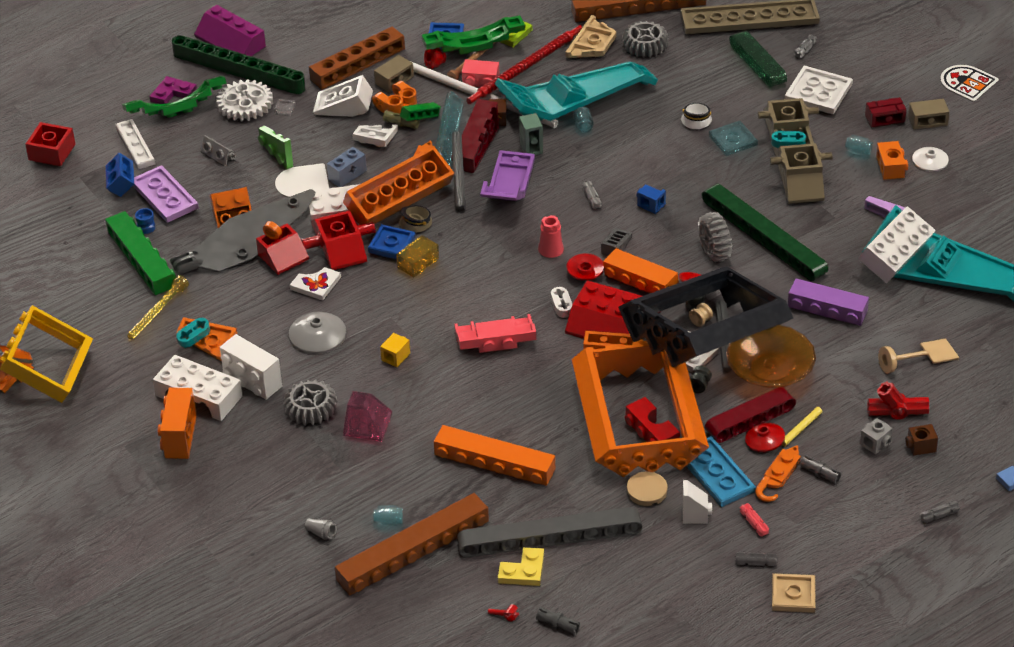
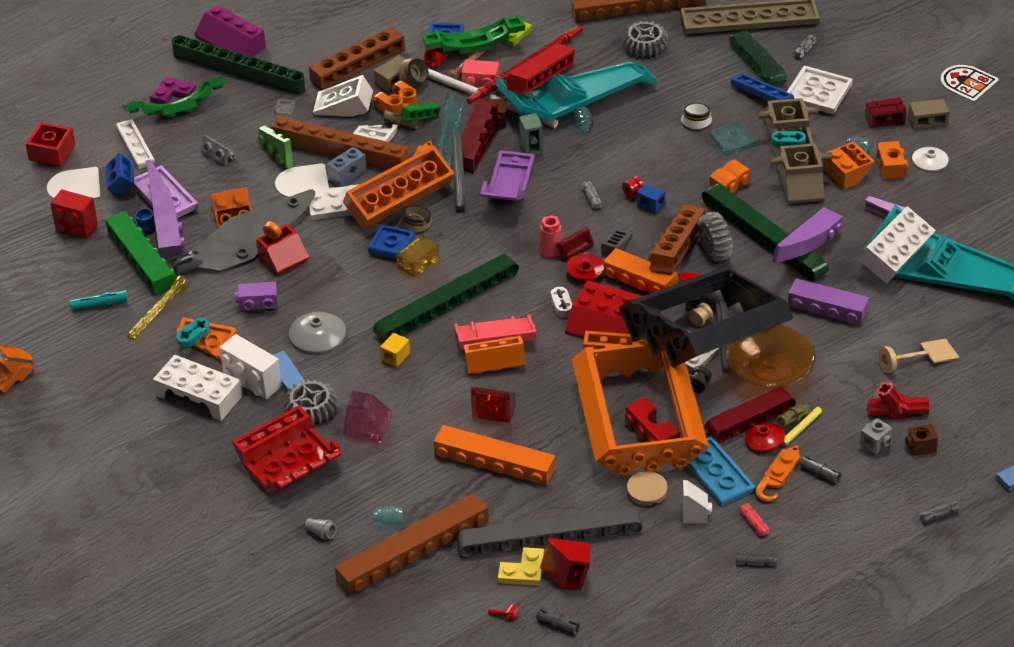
(57, 329): yellow window -> none
(74, 213): none -> red brick
(80, 181): none -> white sticker
(99, 300): none -> teal pin
(165, 216): none -> medium lavender slope
(177, 423): orange brick -> none
(244, 100): white gear -> none
(257, 296): none -> medium lavender brick
(284, 450): none -> red slope
(288, 371): none -> medium blue tile
(316, 284): white tile -> none
(335, 142): none -> dark orange brick
(340, 239): red slope -> none
(413, 72): none -> dark tan piece
(446, 297): none -> dark green beam
(492, 404): none -> clear red slope
(494, 355): none -> orange brick
(540, 69): none -> red brick
(566, 562): none -> red slope
(575, 243): none -> dark red tile
(592, 40): tan wing -> none
(631, 187): none -> red wheel
(676, 239): none -> dark orange brick
(731, 176): none -> orange brick
(760, 88): none -> blue tile
(793, 415): none -> olive pin
(793, 593): tan tile -> none
(809, 235): none -> medium lavender slope
(848, 165): none -> orange slope

